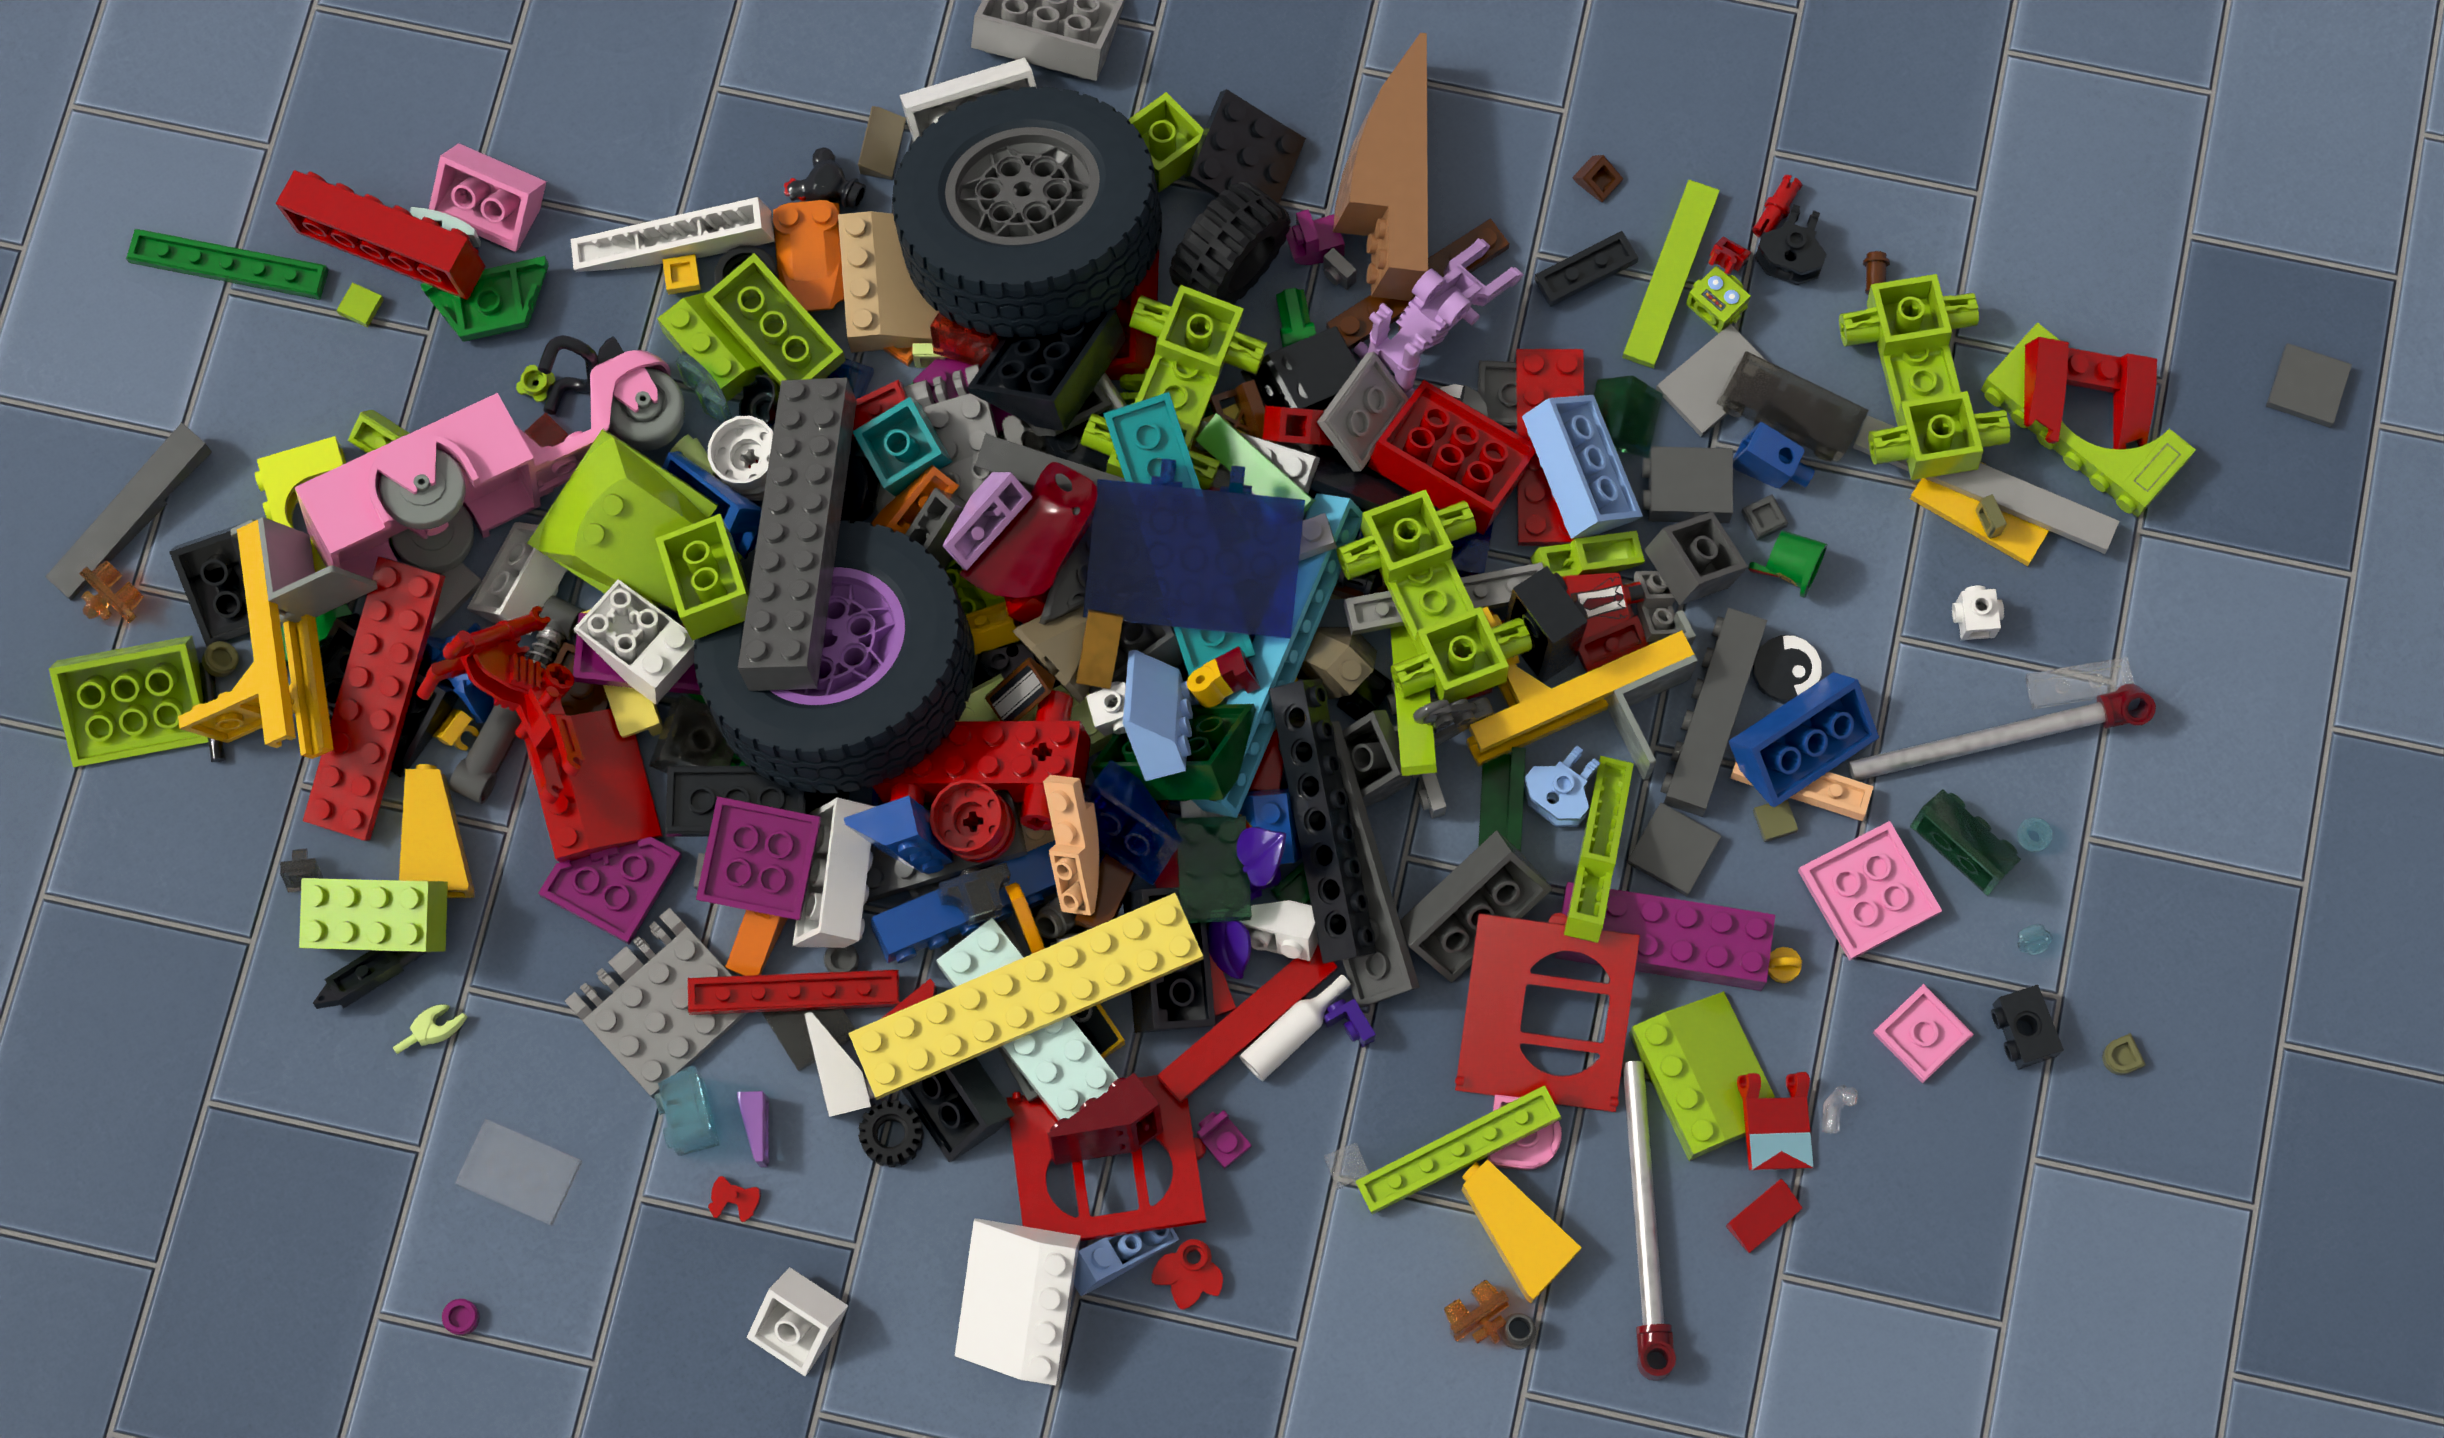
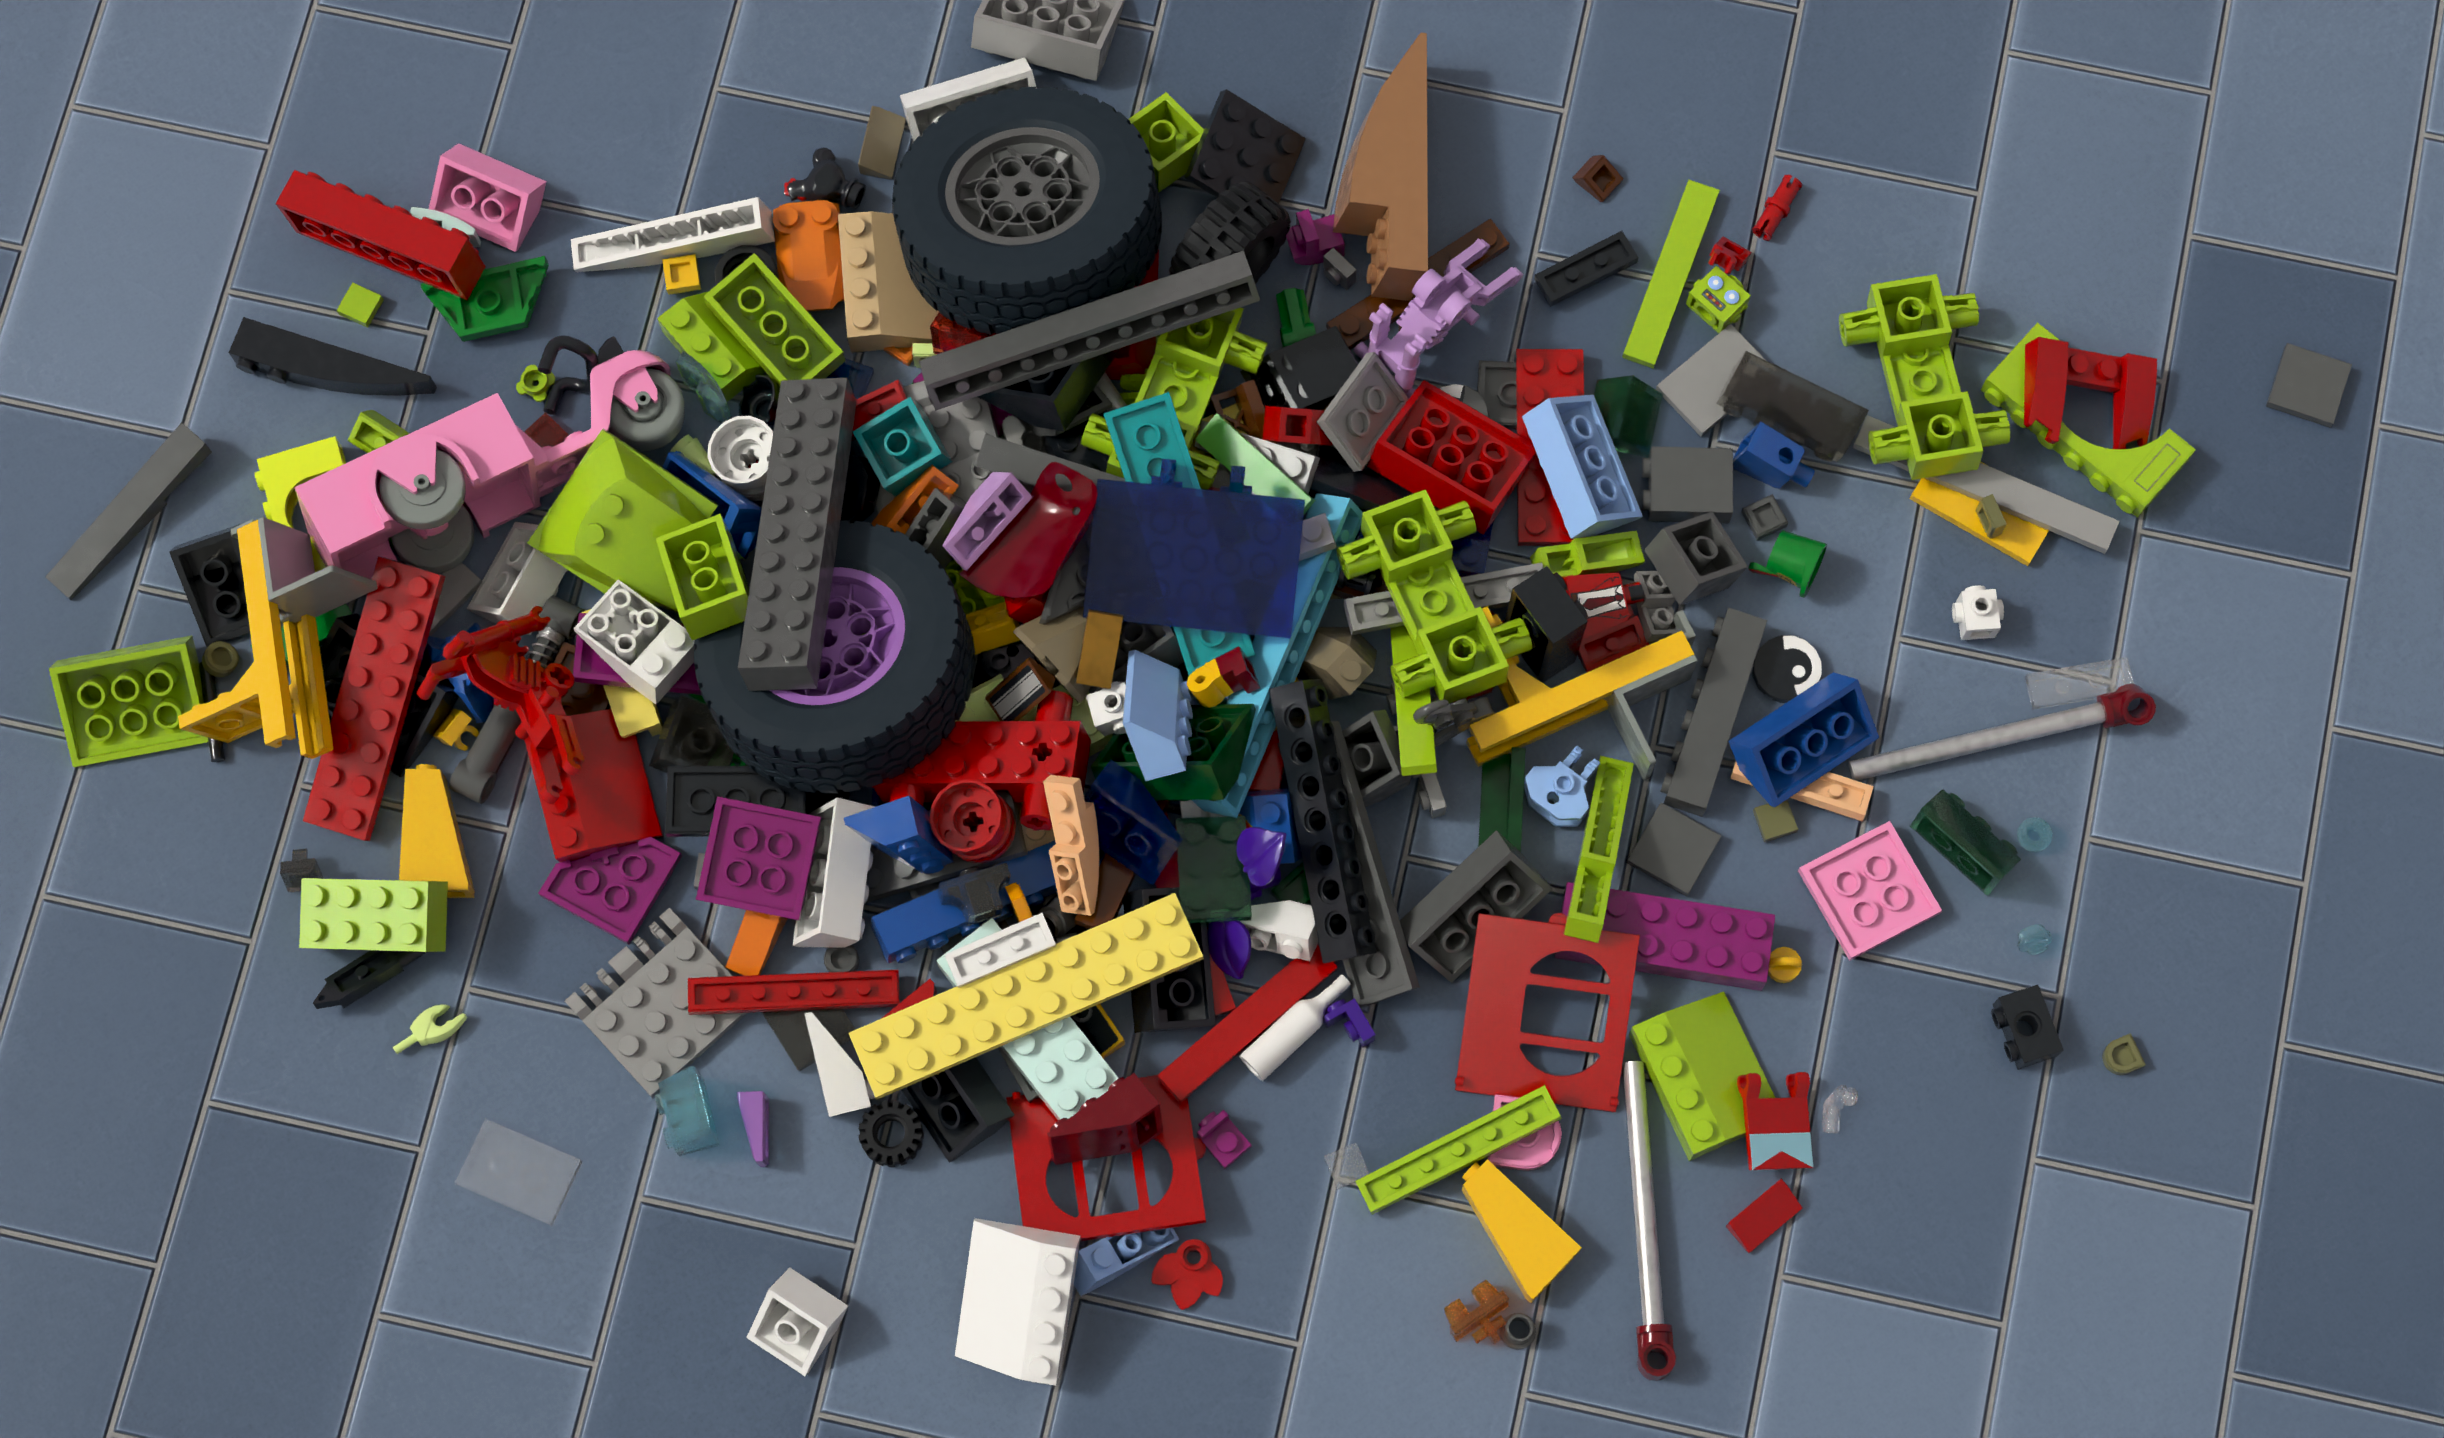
(101, 580): clear orange hips -> none
(227, 264): green tile -> none
(319, 364): none -> black slope
(460, 1317): magenta tile -> none
(724, 1192): red piece -> none
(1000, 950): none -> white plate
(1089, 330): none -> dark grey brick
(1366, 696): black bracket -> none
(1792, 249): black hinge -> none
(1875, 268): reddish brown pin -> none
(1923, 1033): bright pink tile -> none

